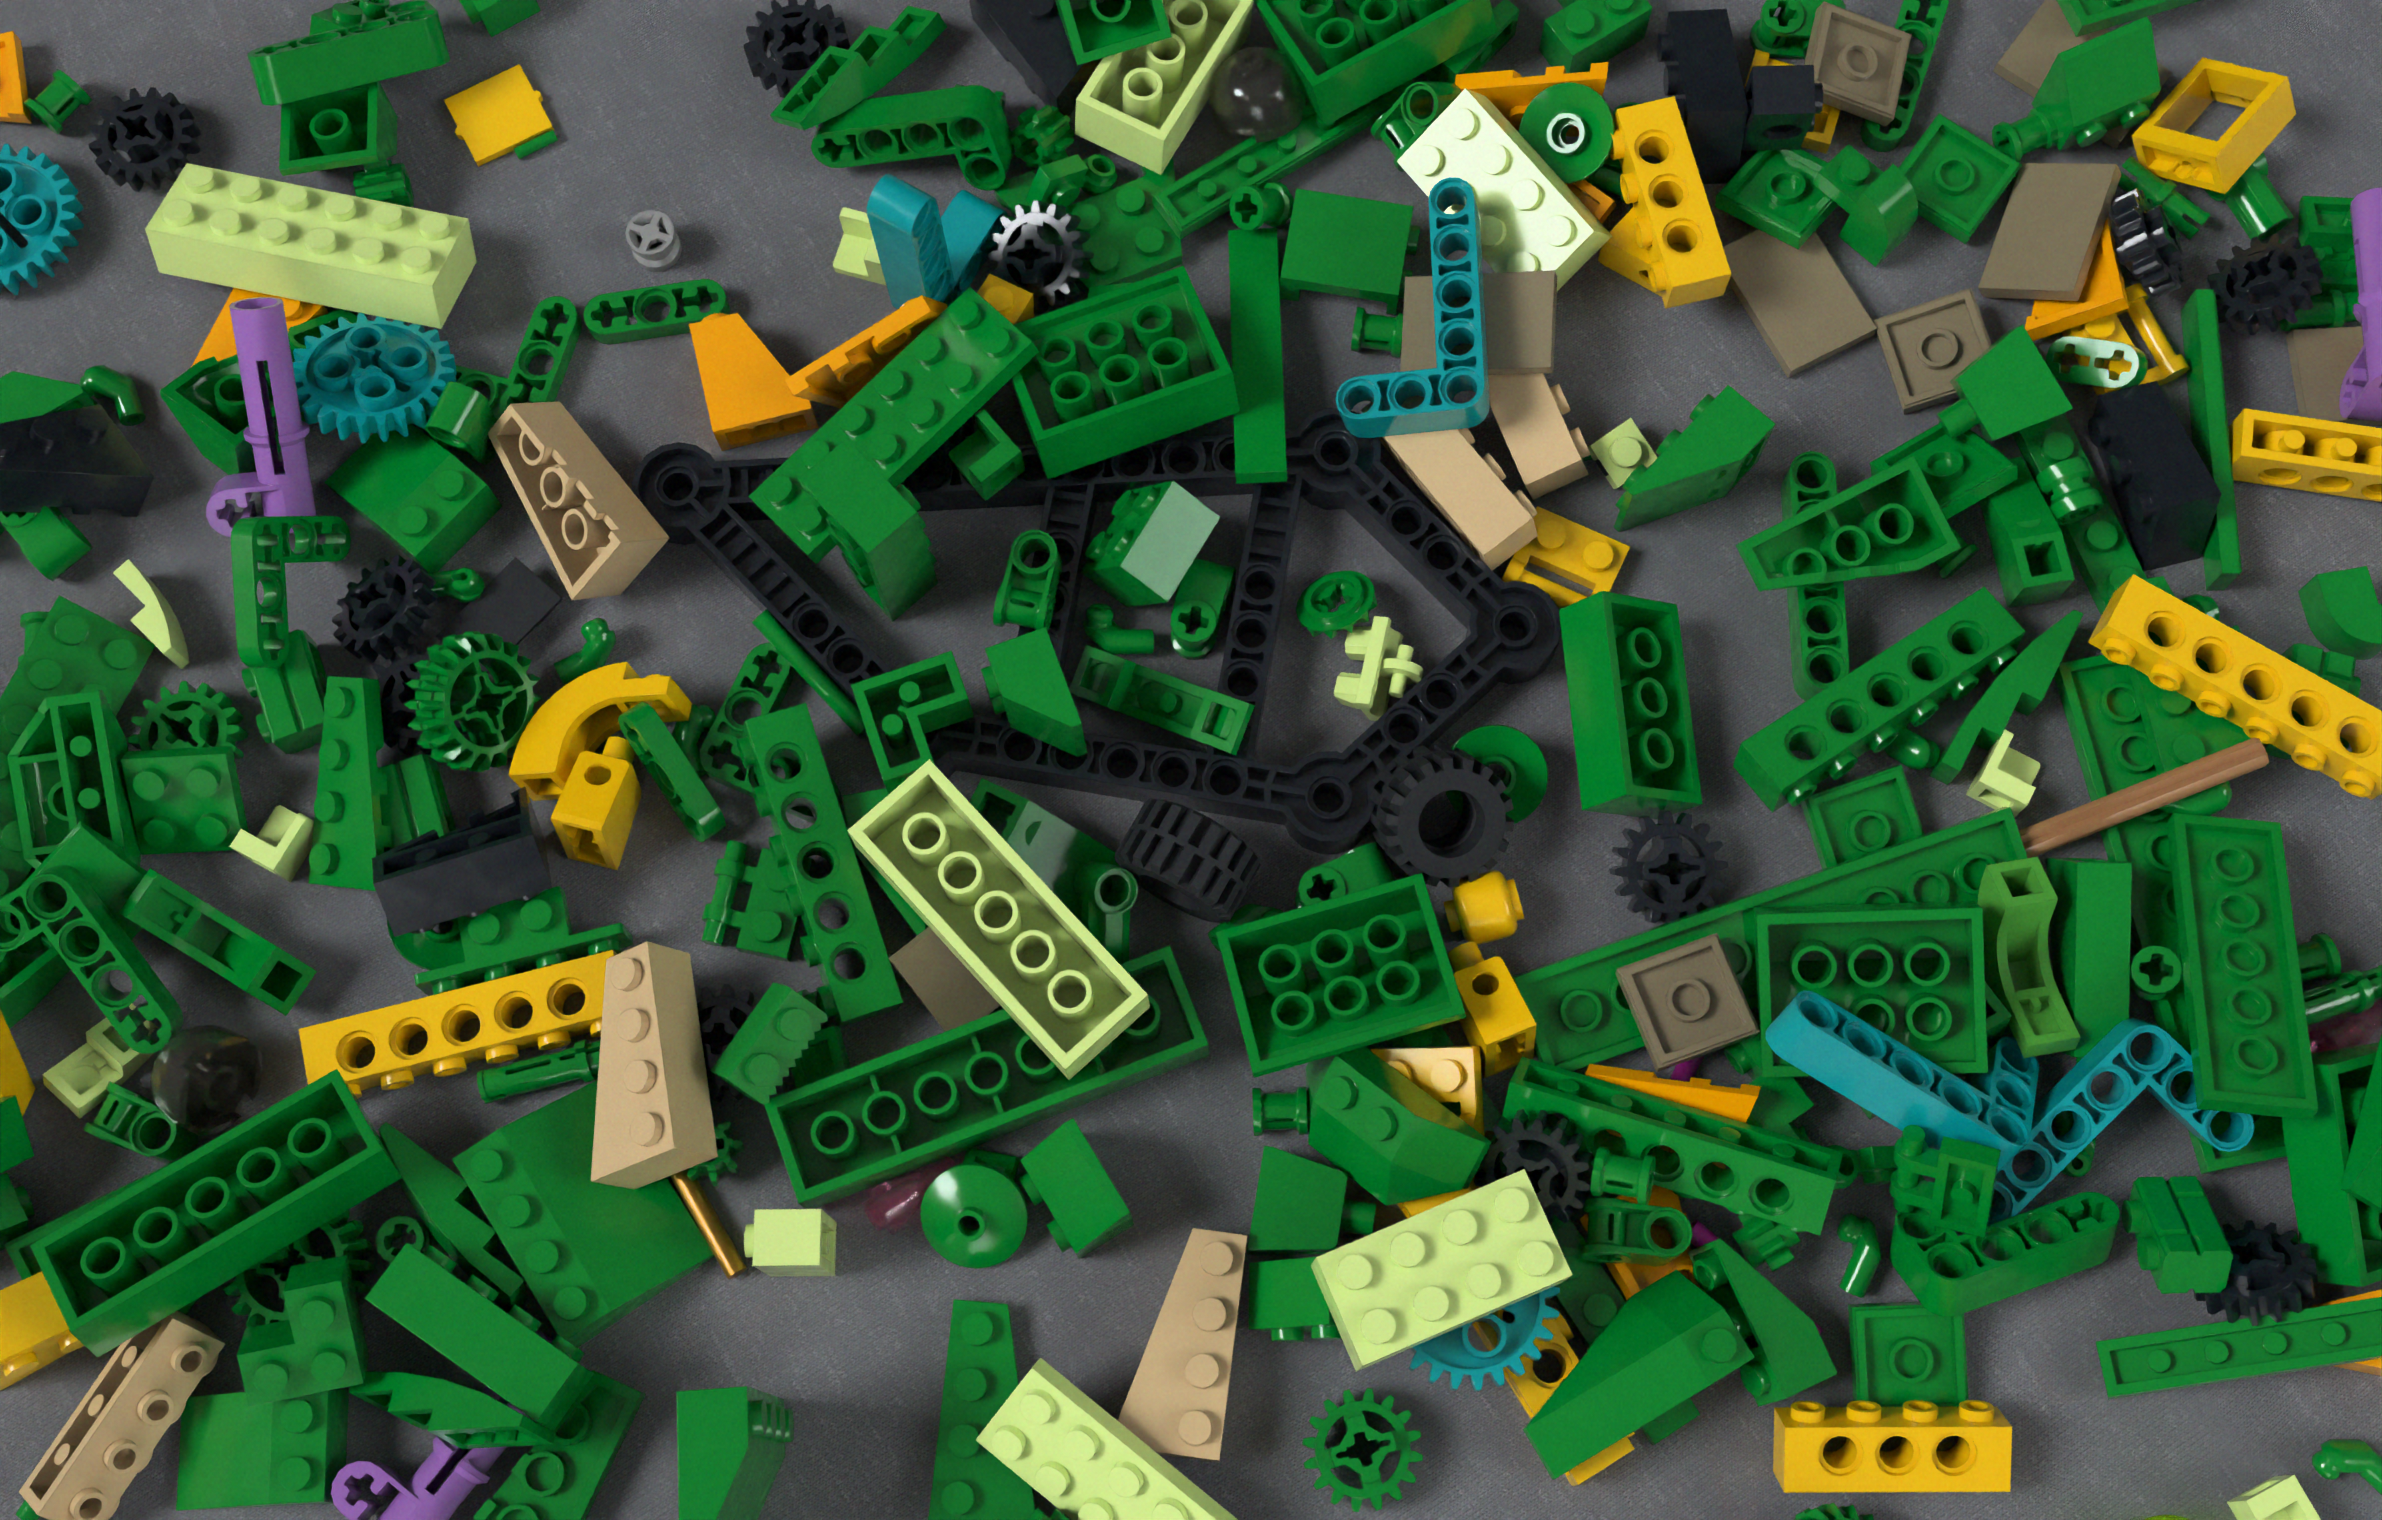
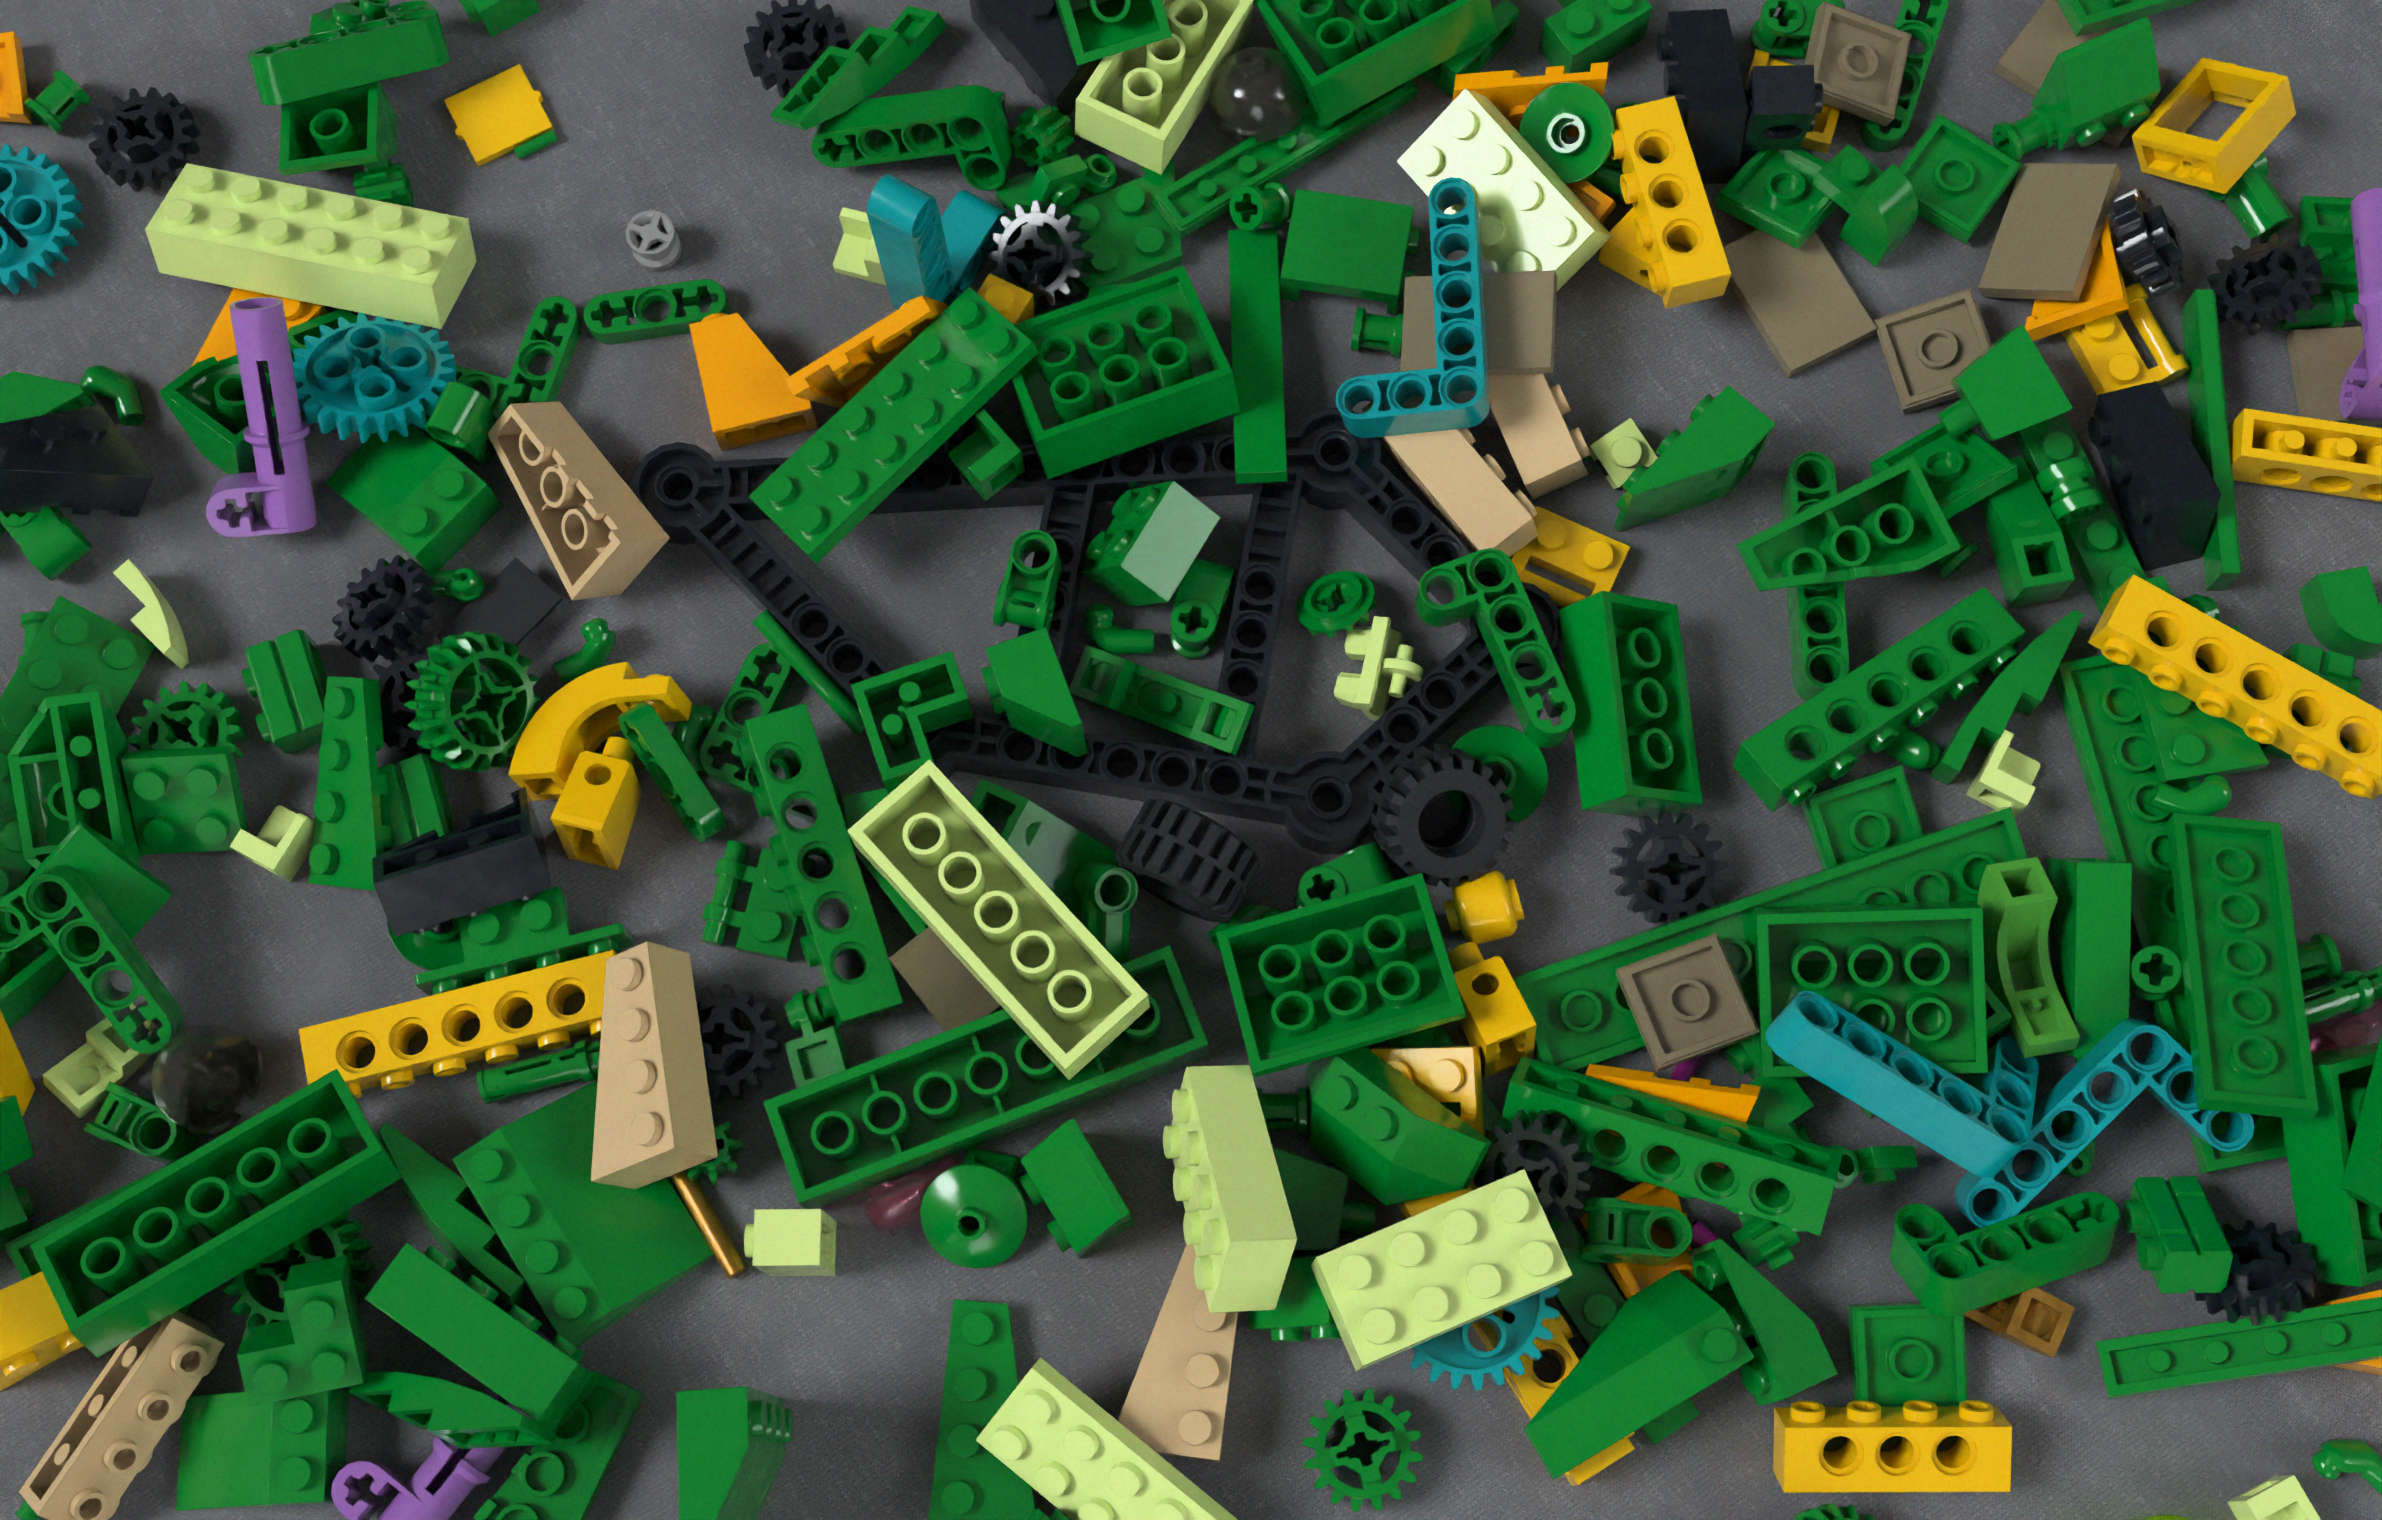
(217, 942): green arch -> none
(267, 543): green beam -> none
(393, 1229): green bush -> none
(769, 1043): green brick -> none
(873, 528): green wedge -> none
(1229, 1189): none -> yellowish green brick
(1412, 115): green piece -> none
(1505, 648): none -> green beam
(1623, 1175): green bush -> none
(1865, 1253): green arm -> none
(1962, 1184): green plate -> none
(2027, 1319): none -> pearl gold slope
(2097, 351): green beam -> none
(2144, 797): medium nougat axle -> none
(2164, 194): green pin -> none

